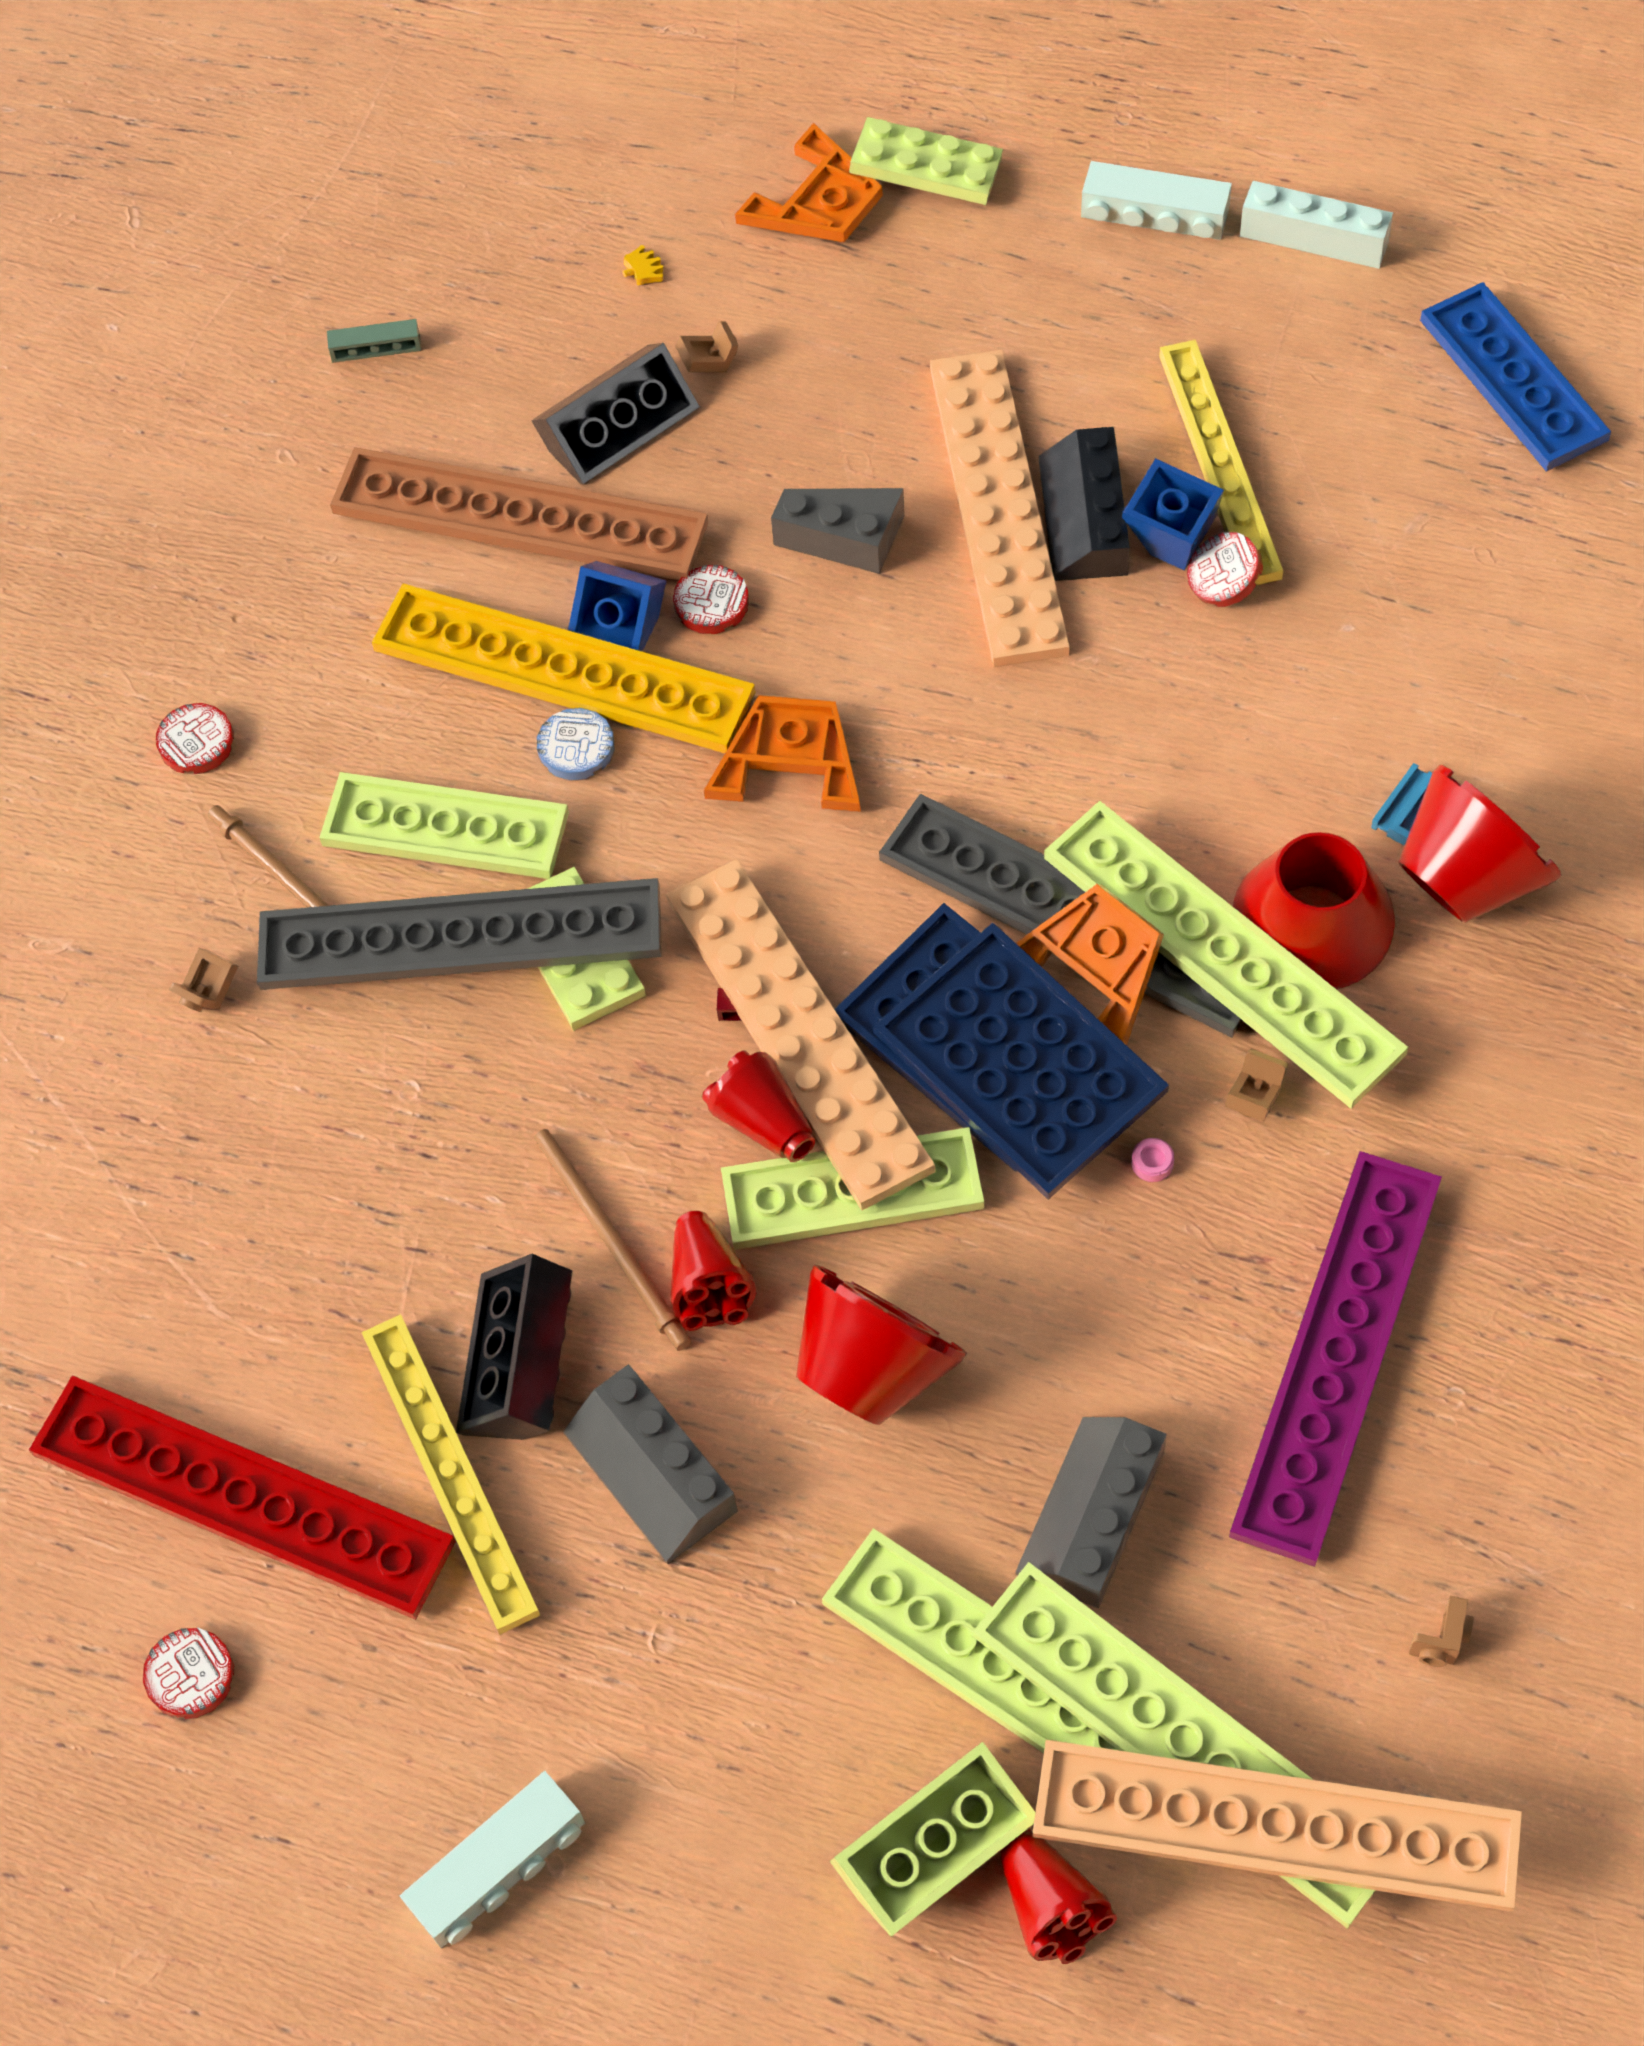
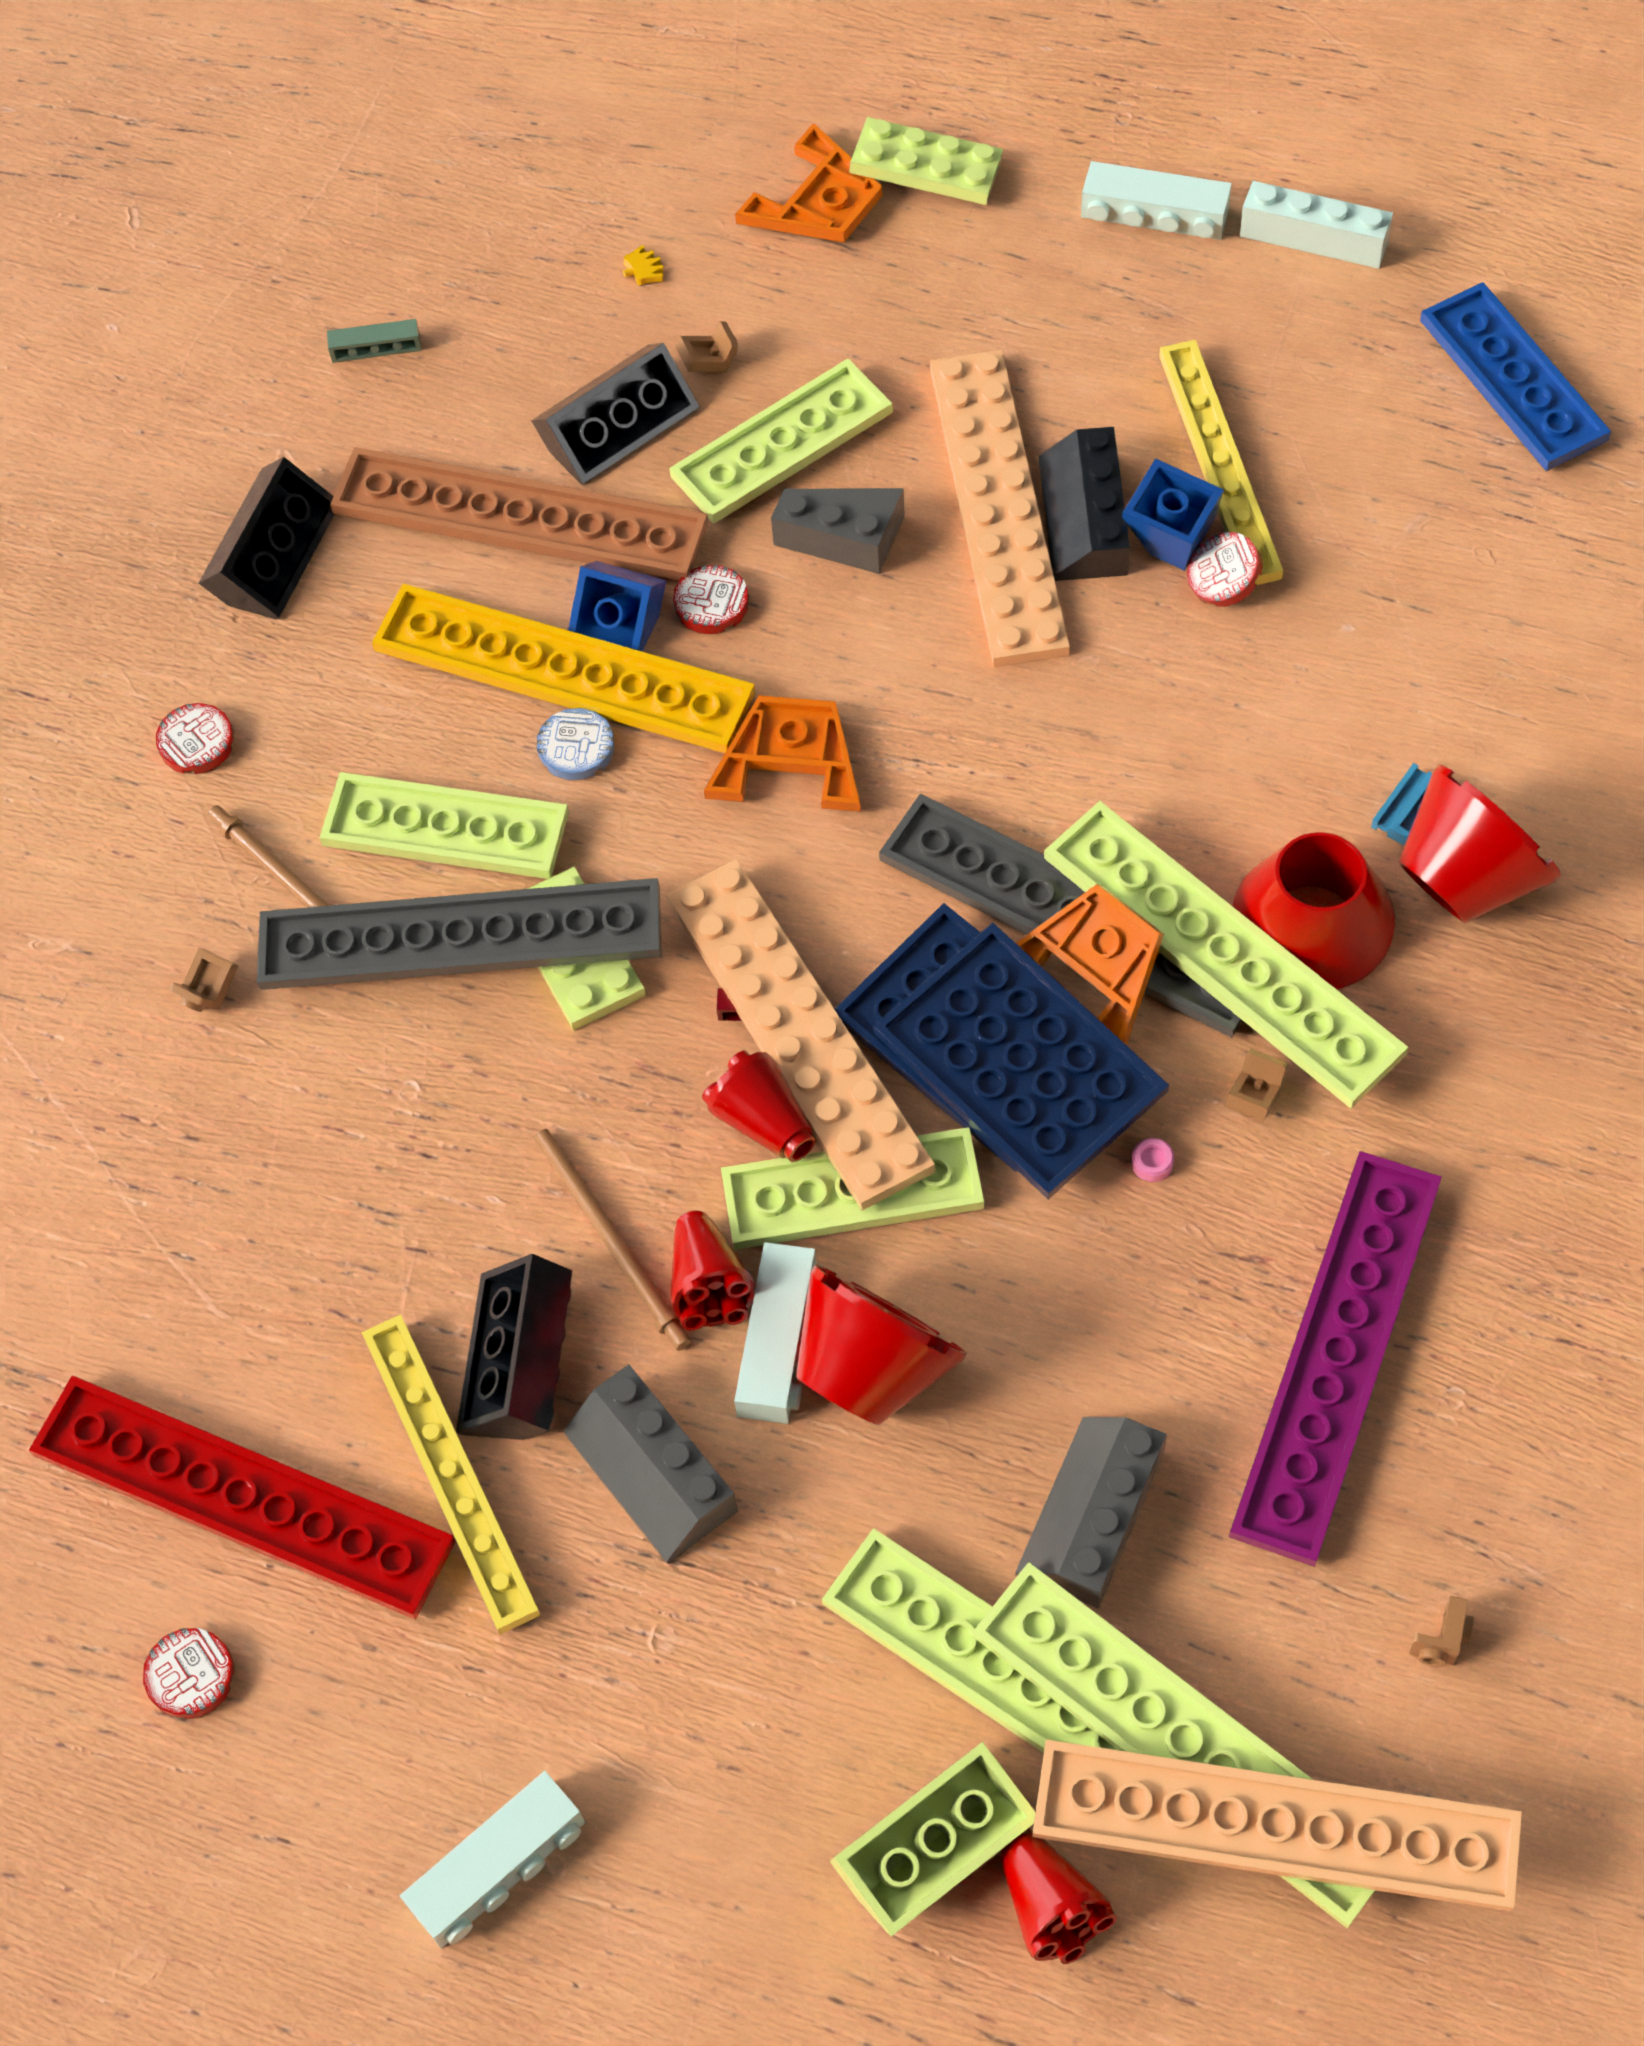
(270, 541): none -> black slope
(774, 1334): none -> light aqua brick
(781, 440): none -> yellowish green plate

